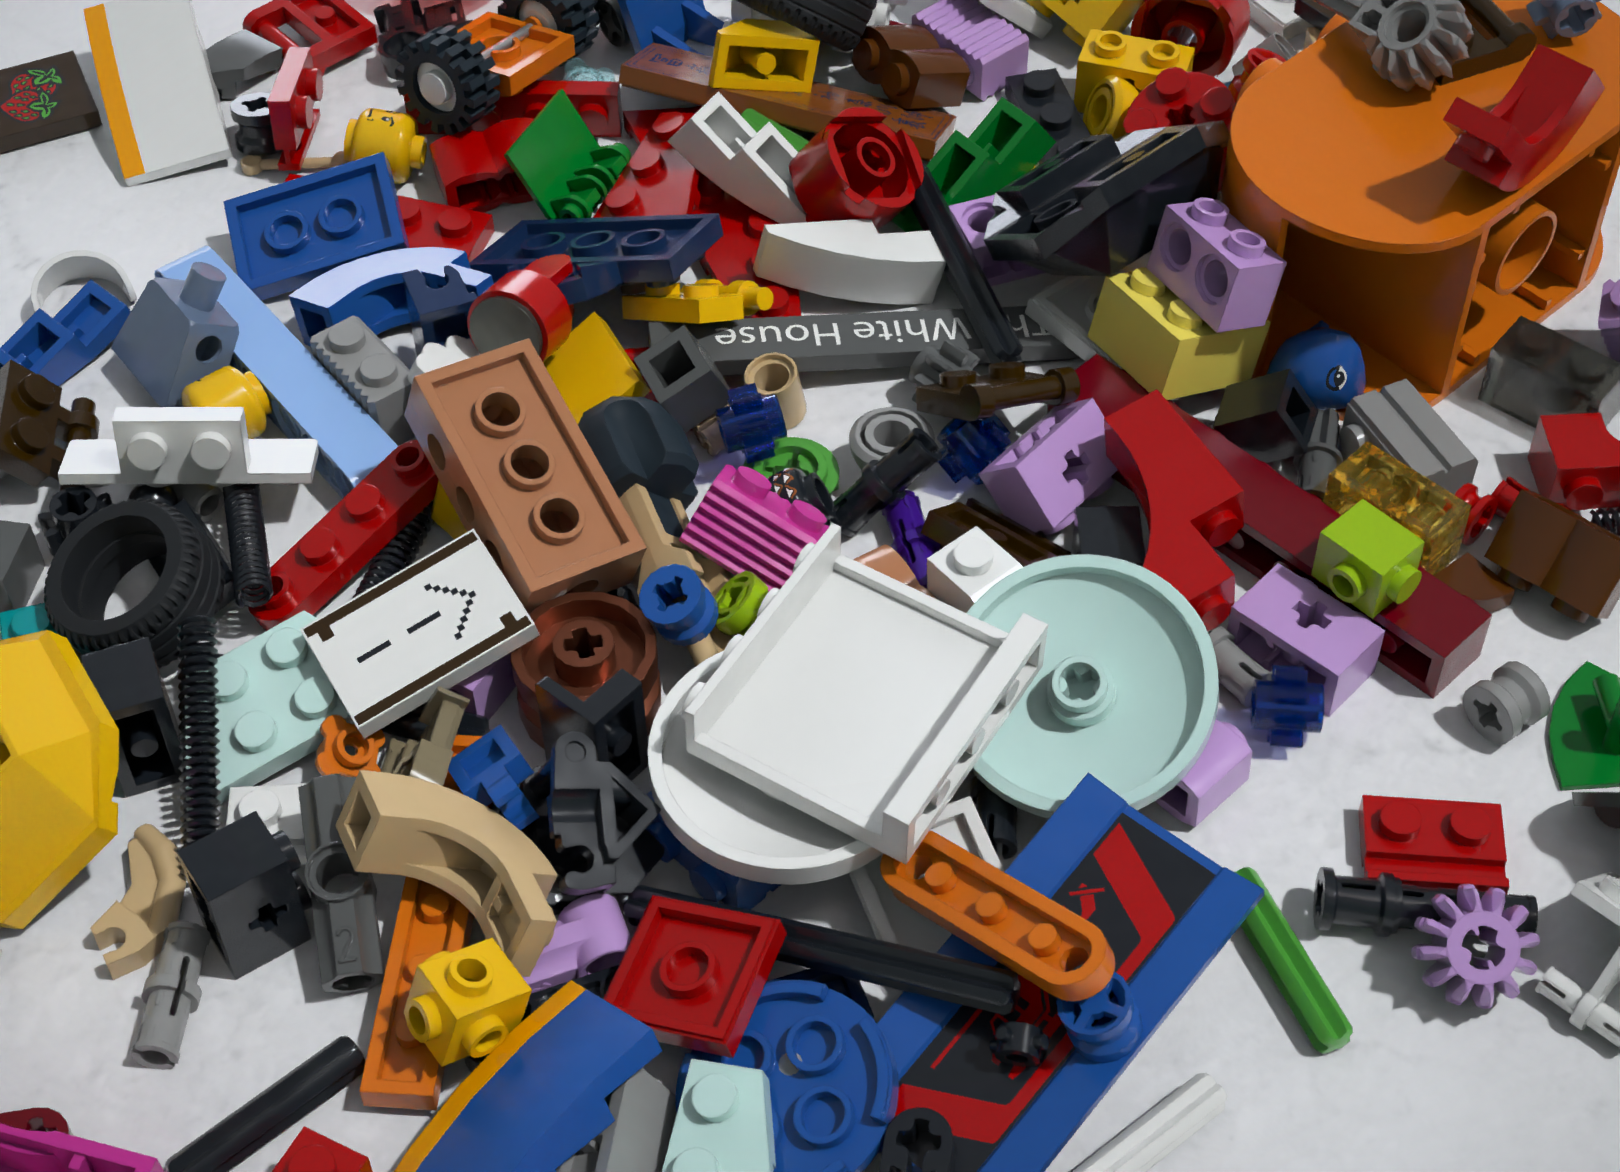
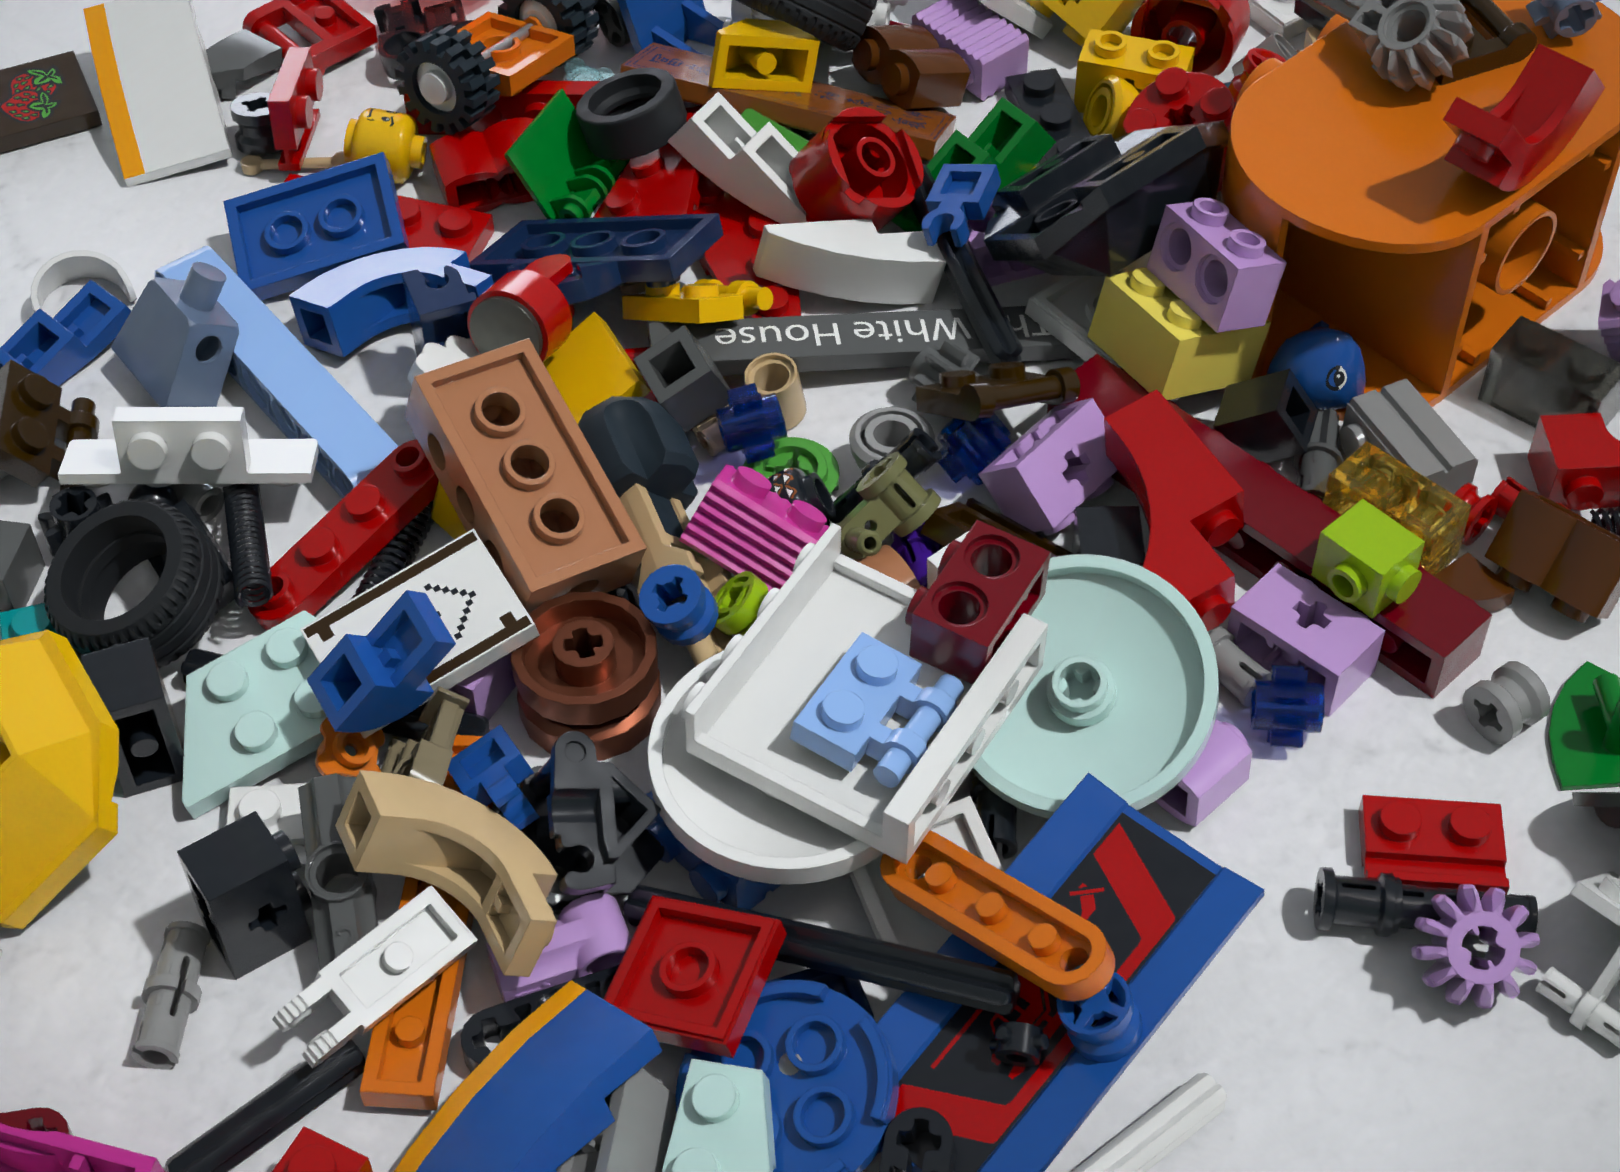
(147, 906): tan piece -> none
(201, 753): black piece -> none
(231, 389): yellow head -> none
(367, 373): light grey brick -> none
(380, 972): none -> white hinge
(383, 674): none -> blue brick
(466, 1001): yellow brick -> none
(609, 717): black panel -> none
(631, 113): none -> black tyre
(860, 698): none -> light blue plate
(889, 503): none -> olive piece
(957, 196): none -> blue plate
(976, 600): none -> dark red brick
(1295, 973): bright green axle -> none

